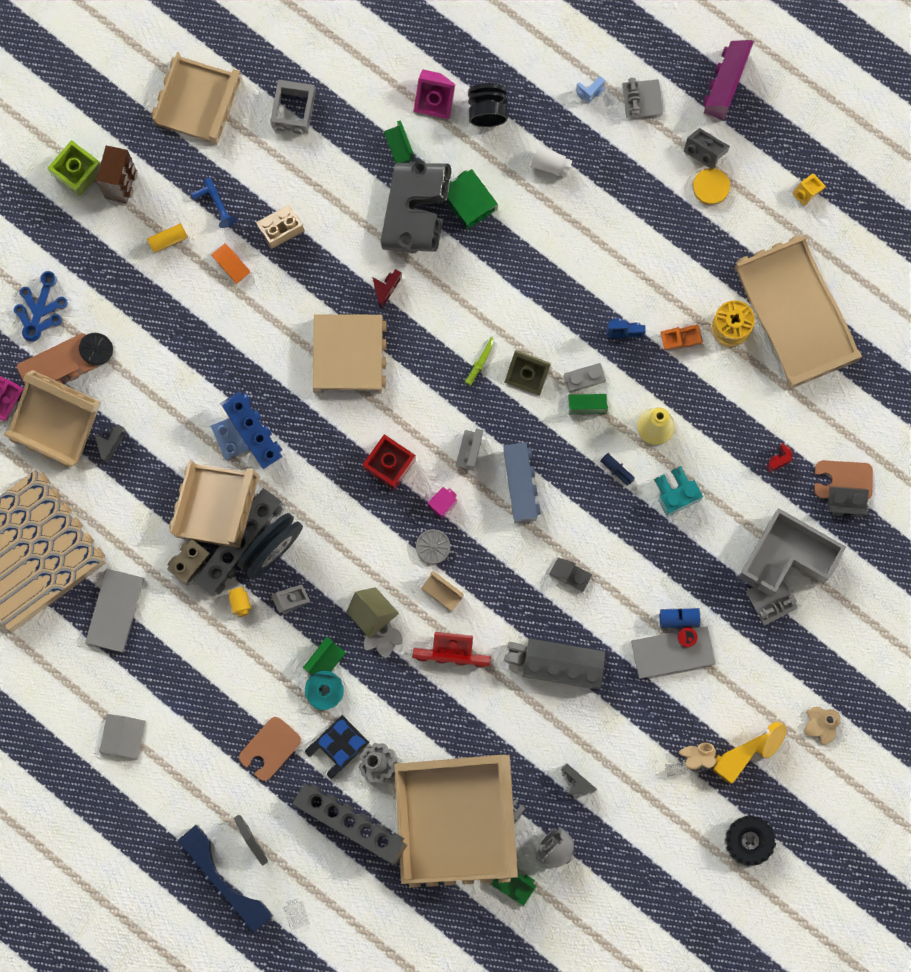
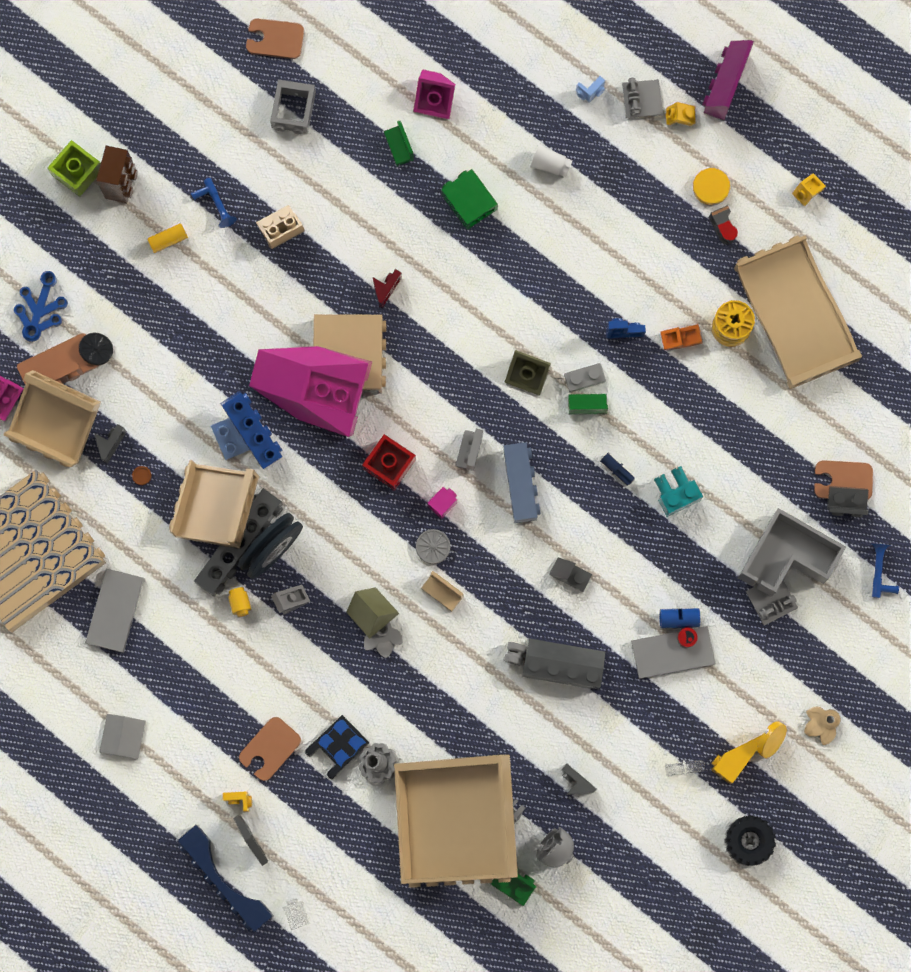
(141, 475): none -> dark orange piece
(191, 564): dark tan brick -> none
(196, 99): tan panel -> none
(230, 263): orange slope -> none
(235, 797): none -> yellow bracket
(280, 38): none -> nougat piece
(305, 801): dark grey brick -> none
(313, 384): none -> dark pink wedge
(315, 696): teal plate -> none
(324, 658): green panel -> none
(408, 190): dark grey connector -> none
(452, 648): red bracket -> none
(478, 366): lime piece -> none
(487, 105): black wheel -> none
(656, 426): light yellow cone -> none
(680, 113): none -> yellow bracket
(699, 756): tan plate -> none
(705, 148): dark grey bracket -> none
(724, 229): none -> leg
(777, 462): red bracket -> none
(877, 580): none -> blue piece

